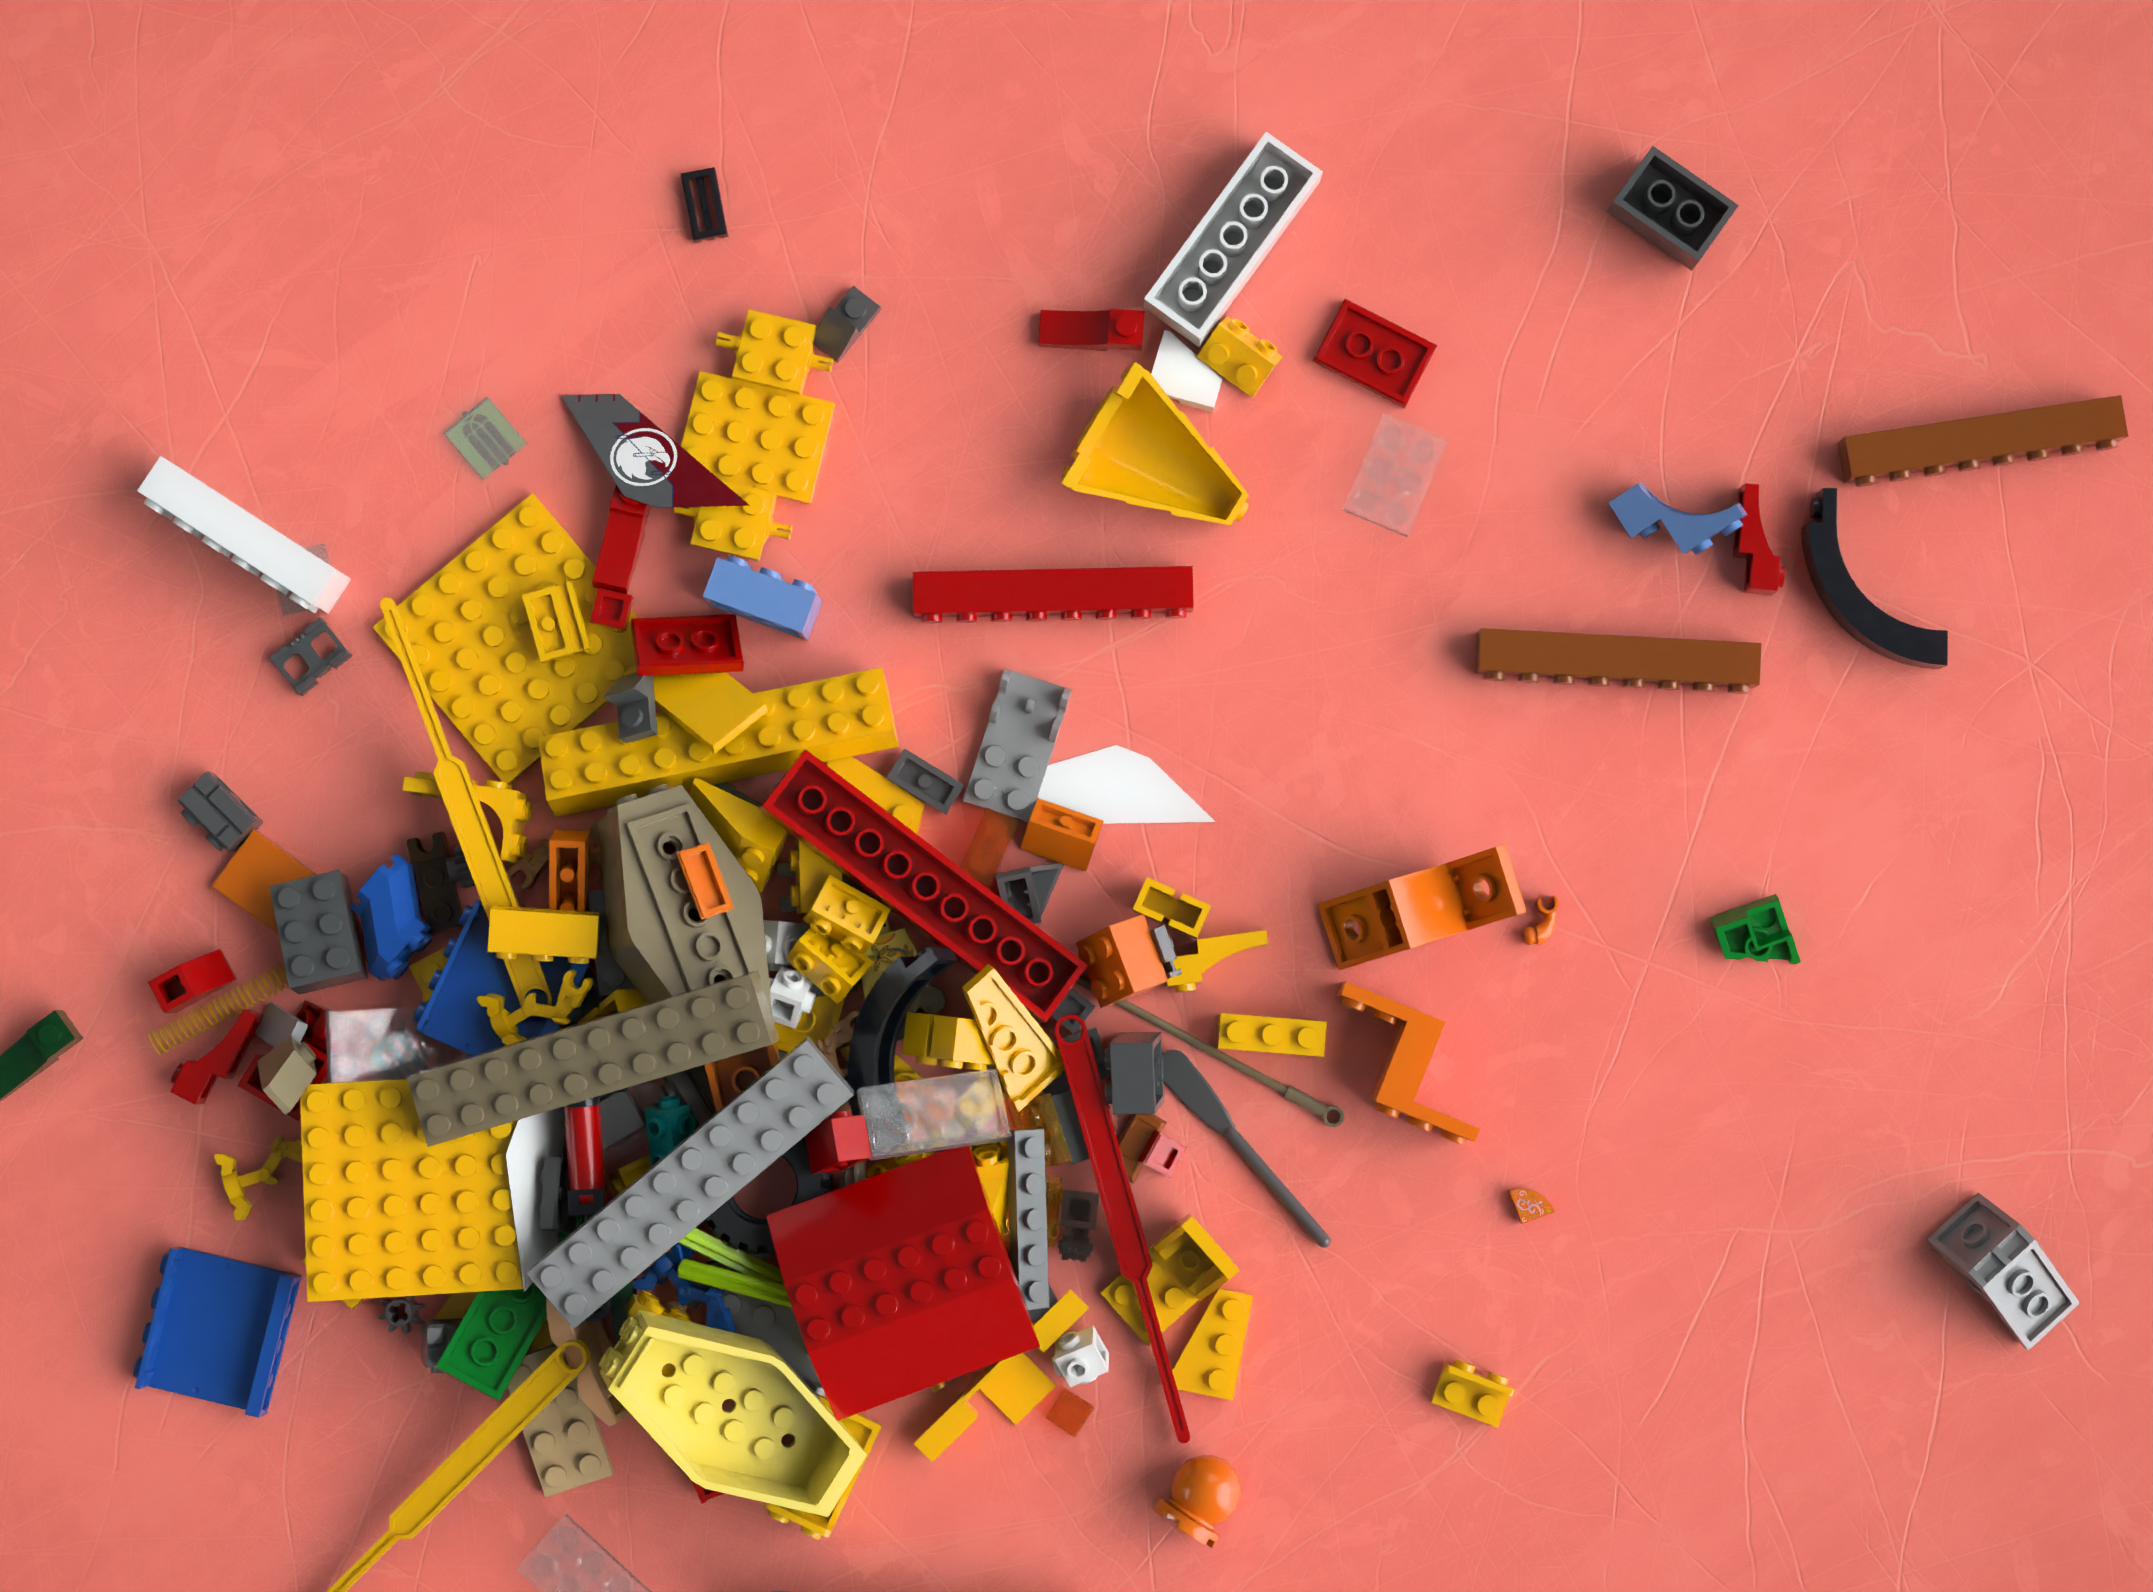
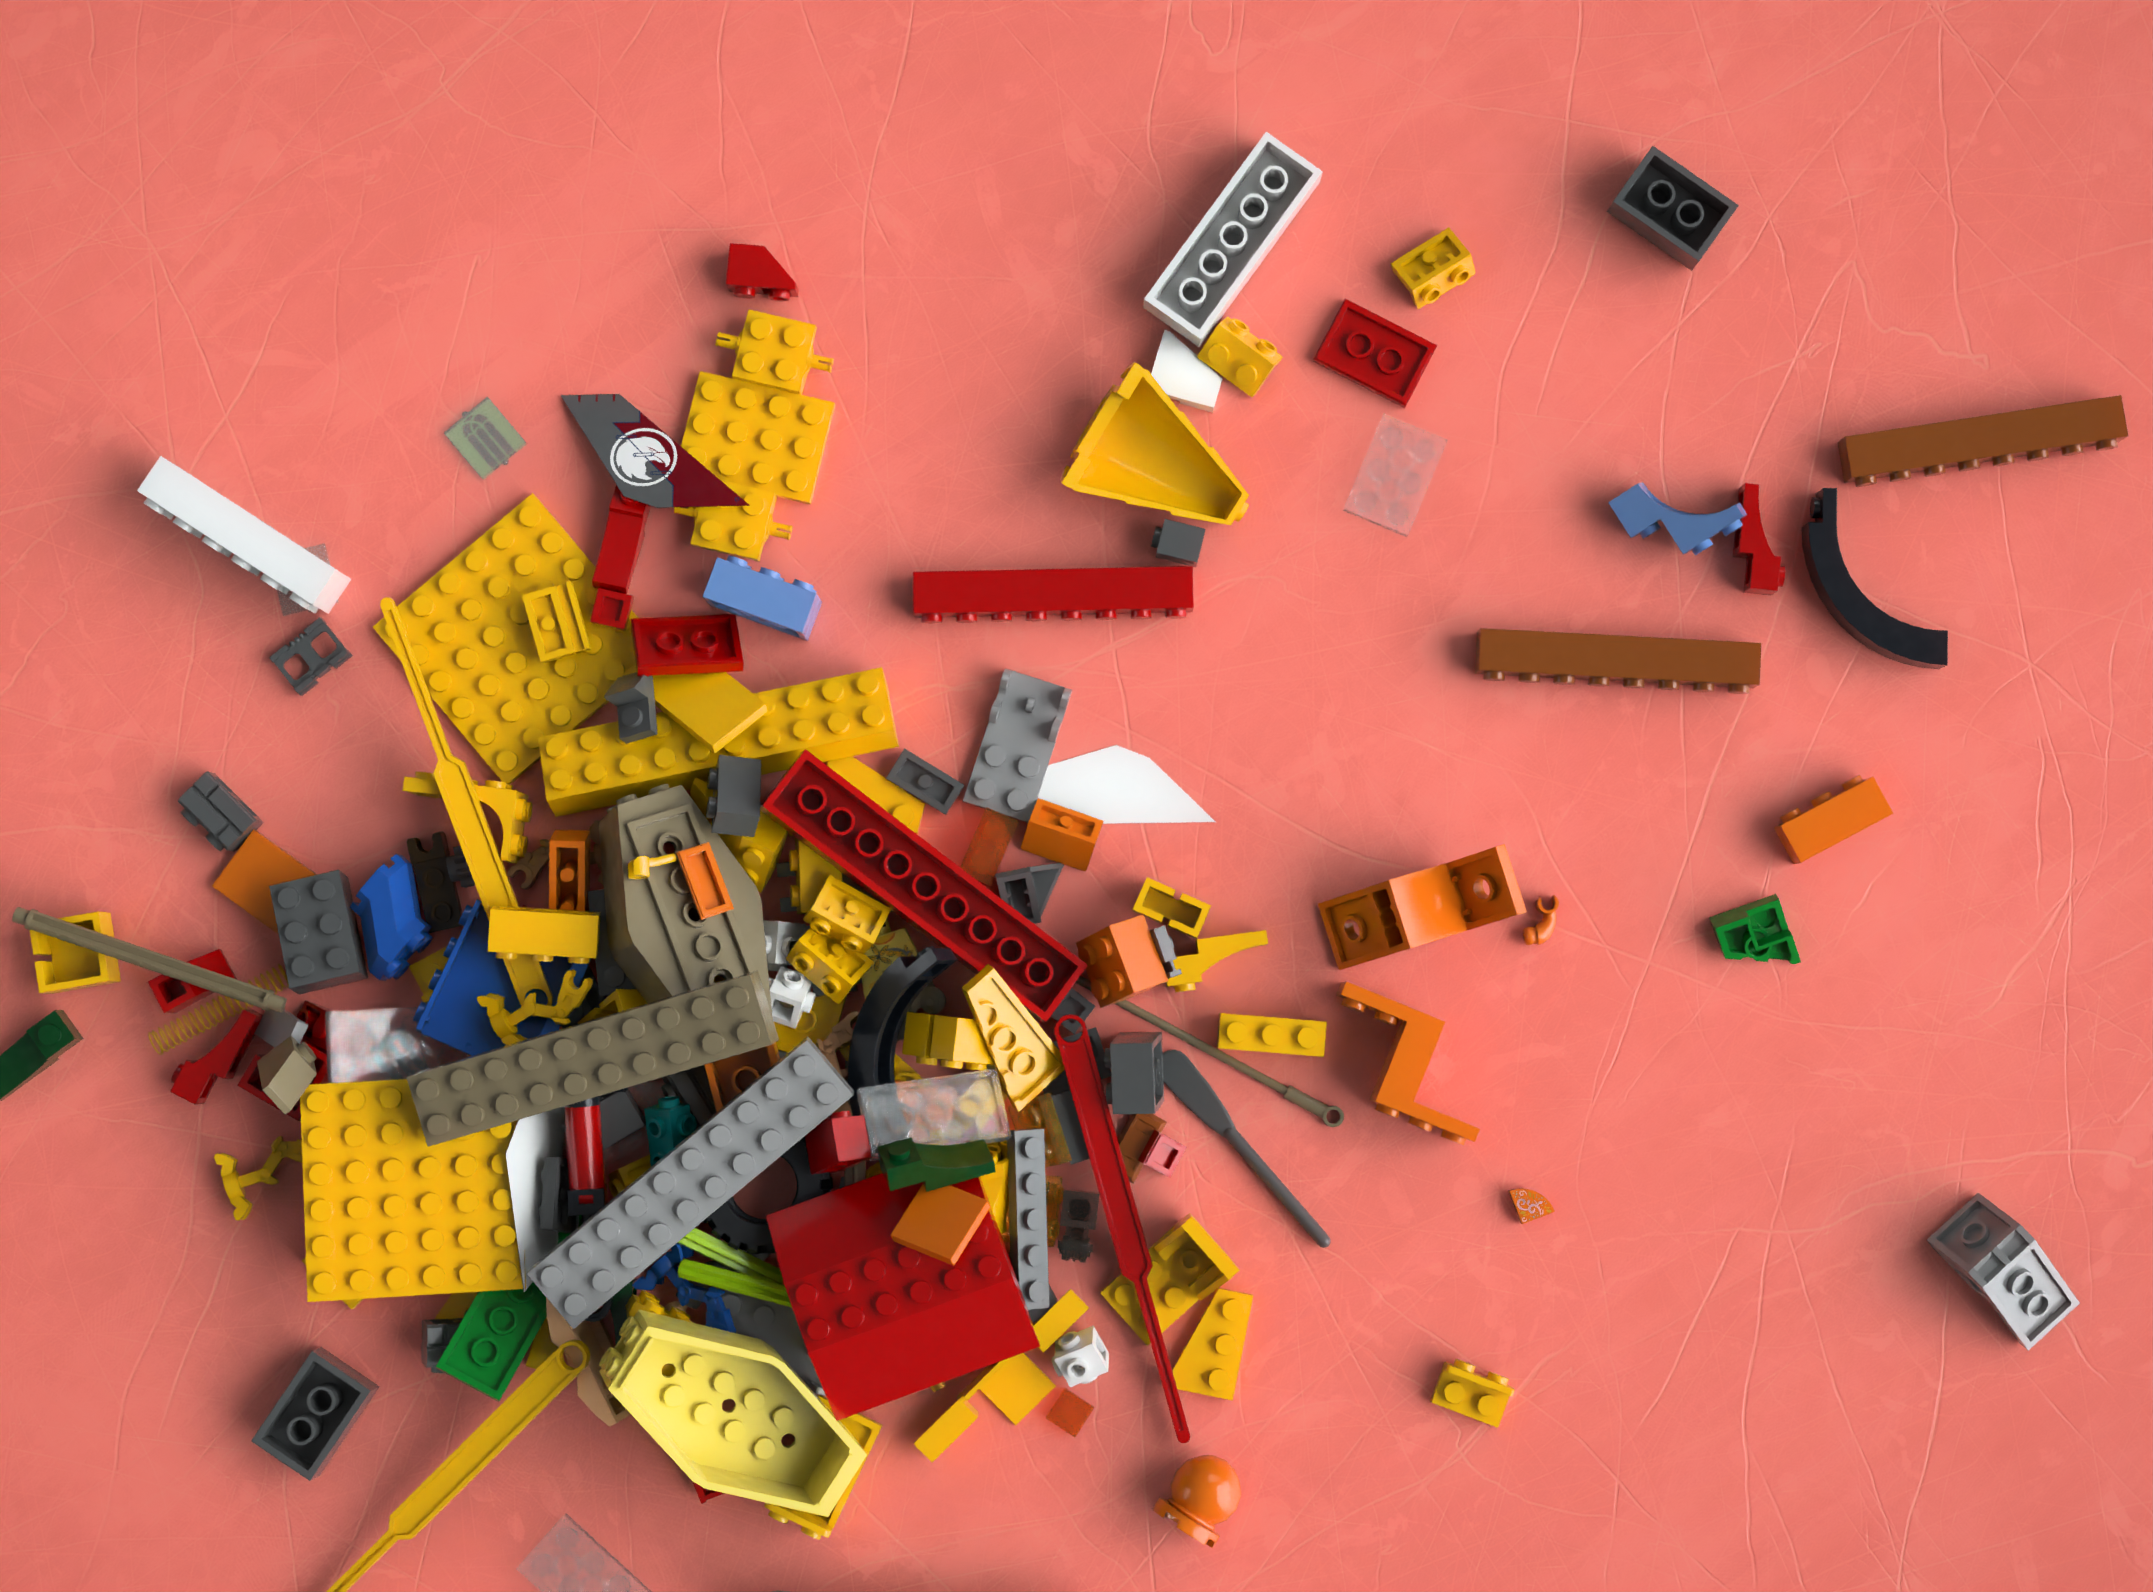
(71, 964): none -> yellow piece
(149, 959): none -> dark tan piece
(217, 1329): blue panel -> none
(315, 1413): none -> dark grey brick
(392, 1313): dark grey gear -> none
(563, 1436): tan plate -> none
(640, 866): none -> yellow hand
(710, 233): black tile -> none
(735, 795): none -> dark grey brick
(756, 271): none -> red slope
(845, 323): dark grey slope -> none
(934, 1165): none -> dark green slope
(941, 1222): none -> orange tile
(1092, 329): red slope -> none
(1178, 542): none -> dark grey brick
(1434, 267): none -> yellow bracket
(1832, 818): none -> orange brick

